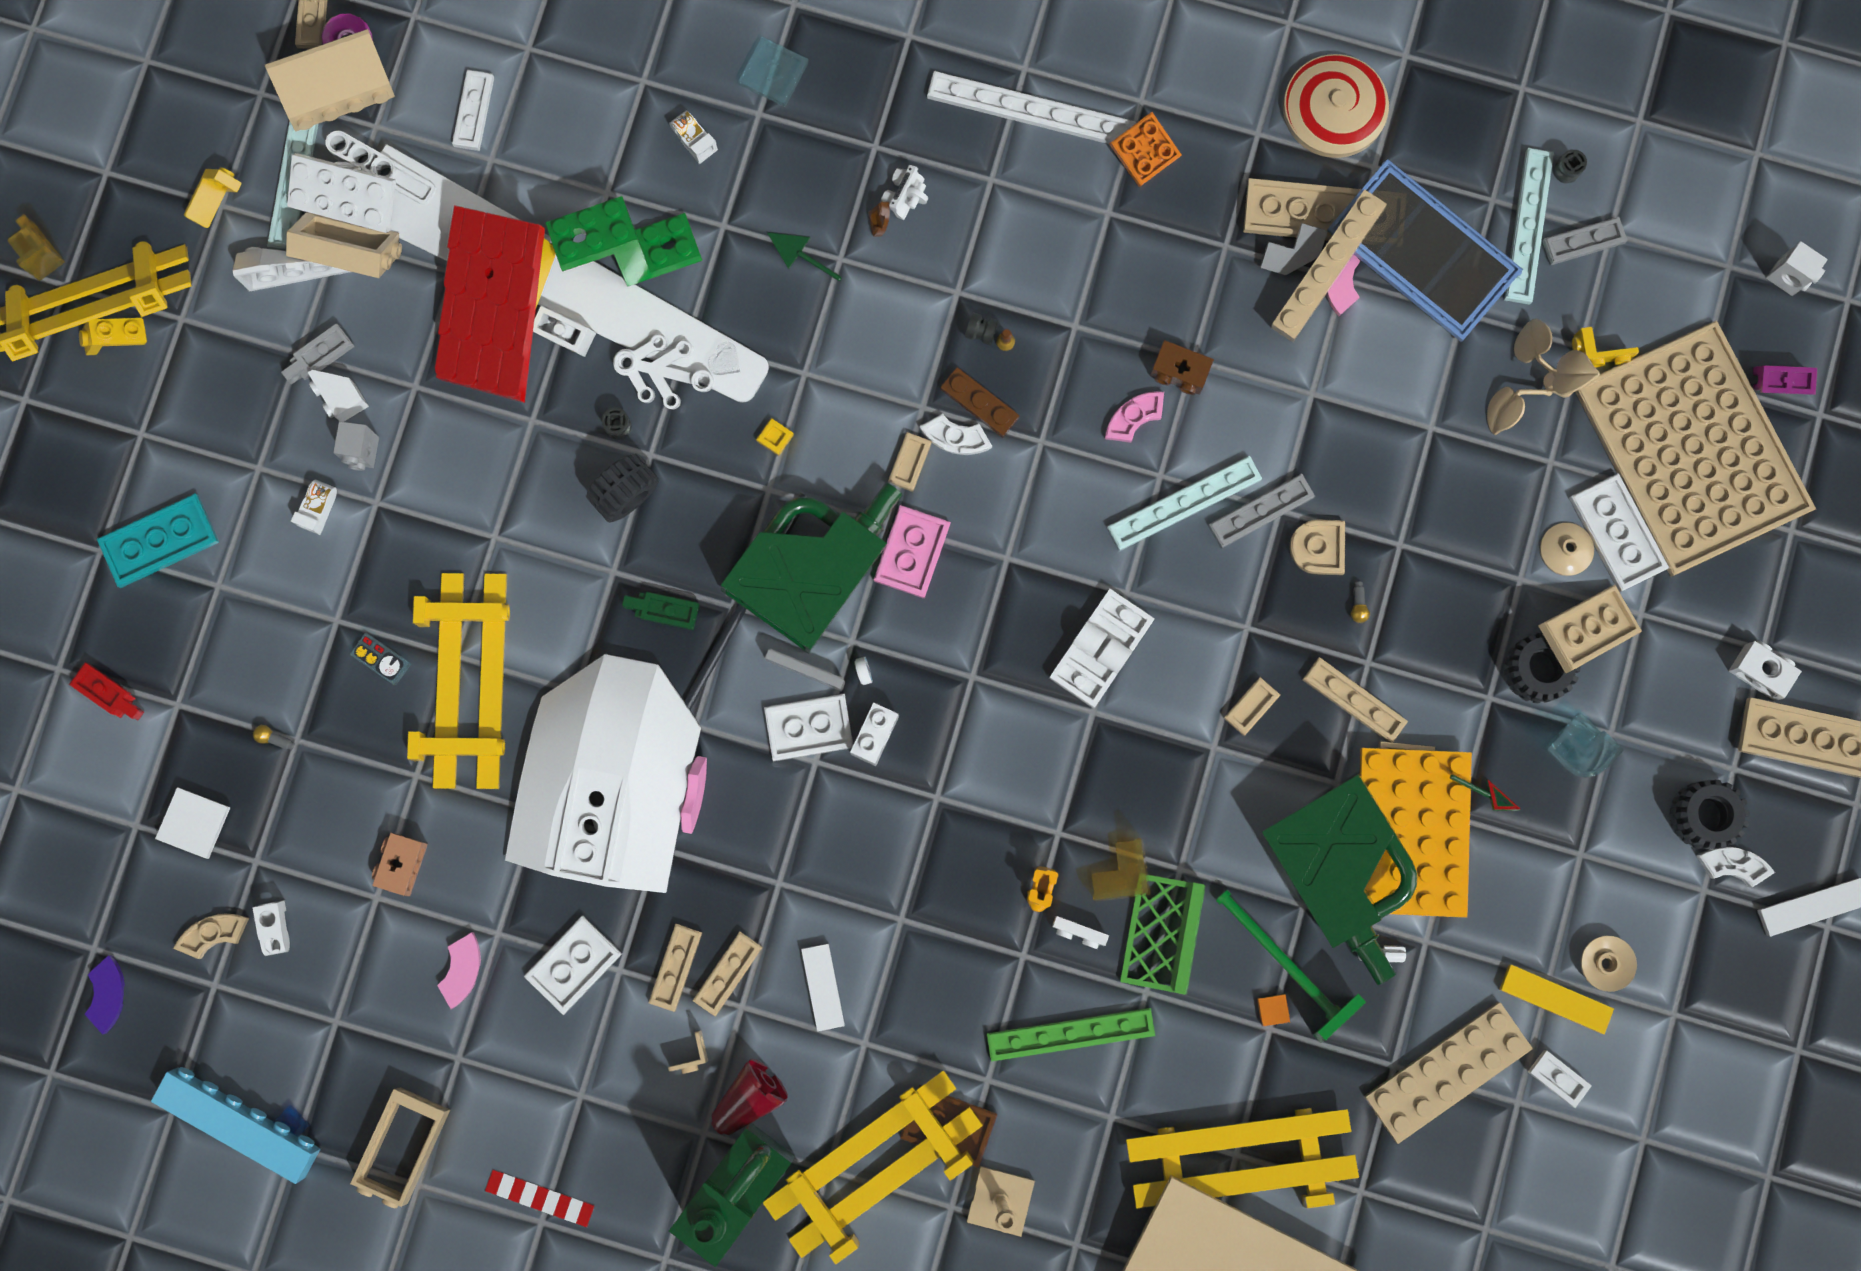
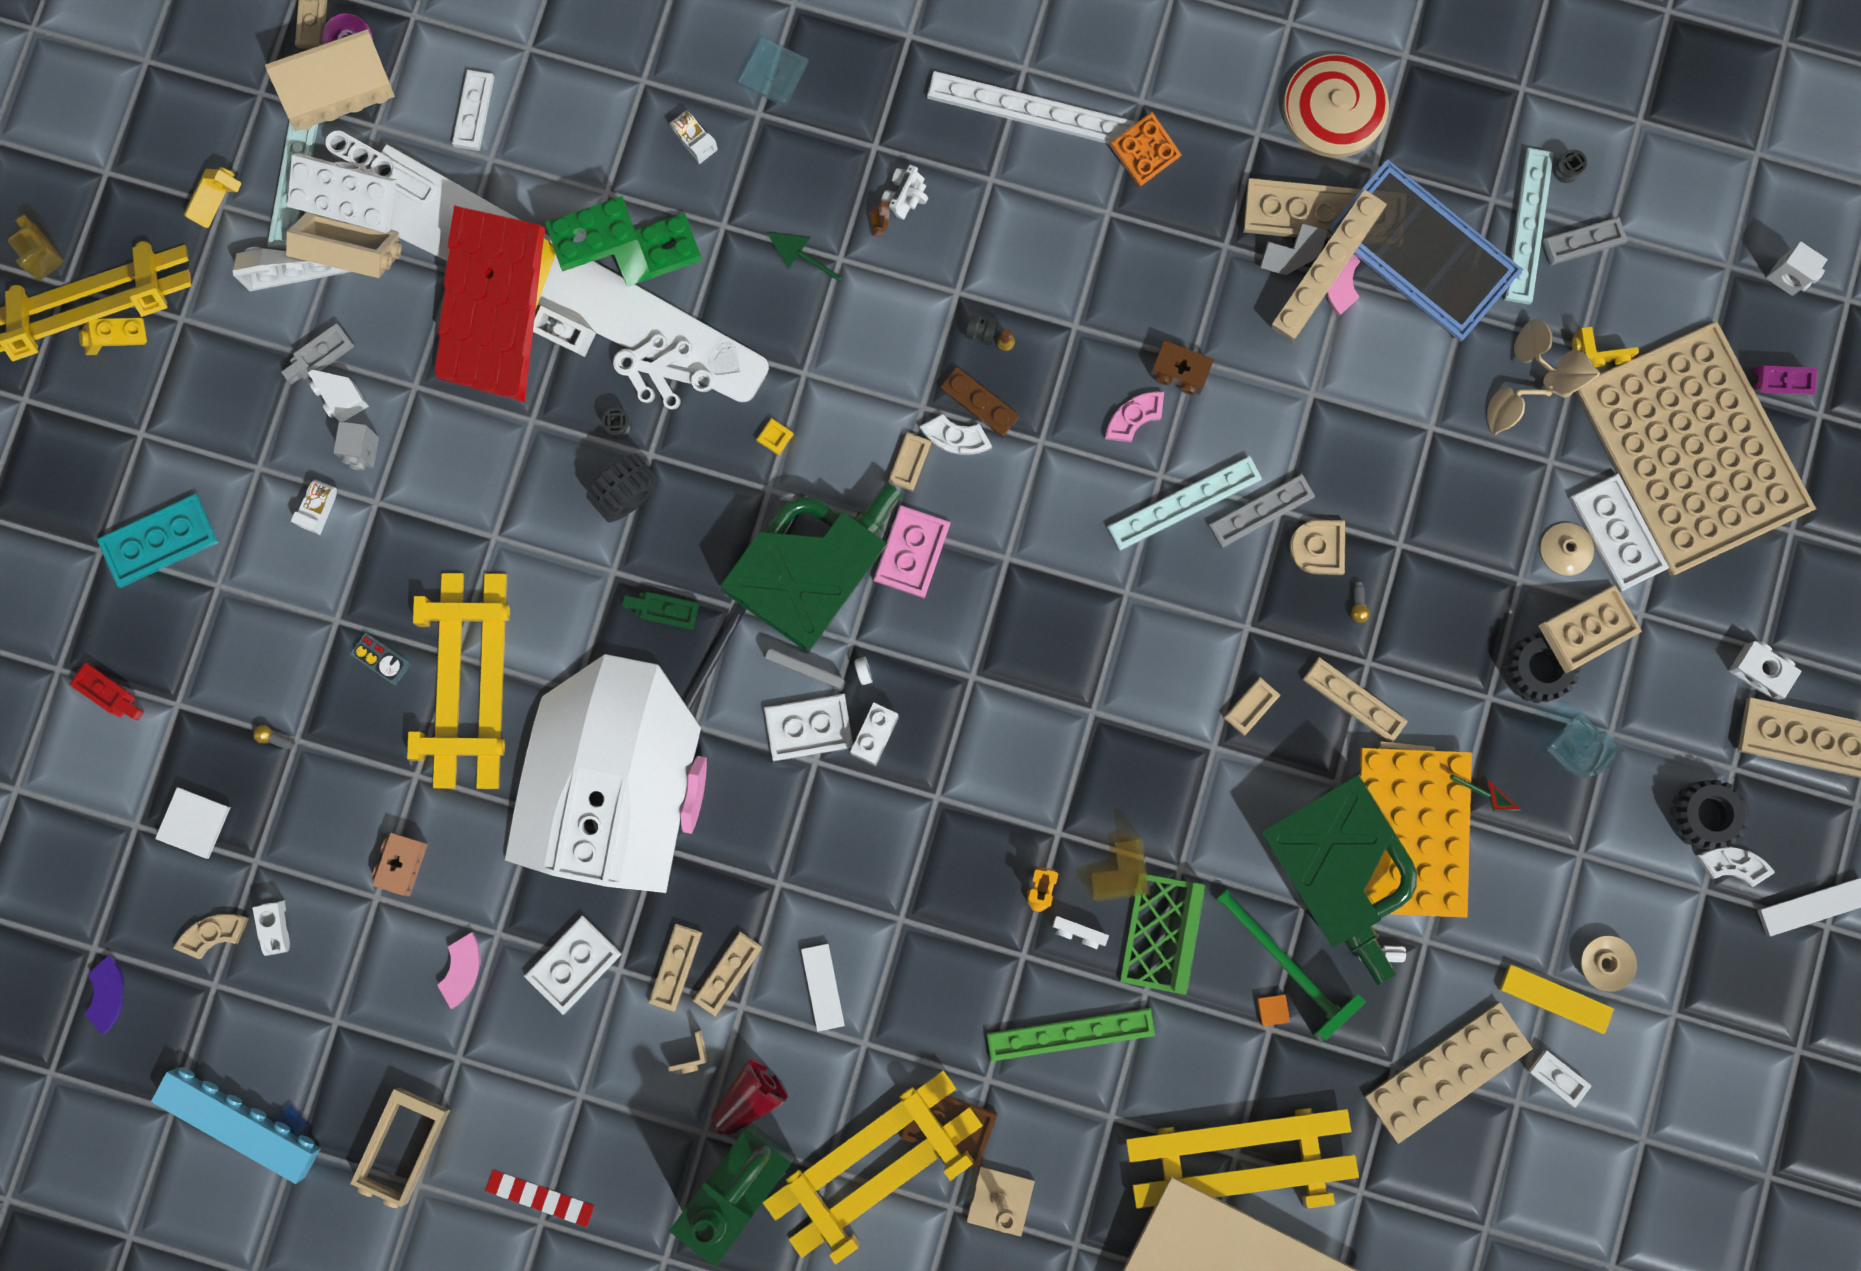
(1101, 648): white plate -> none

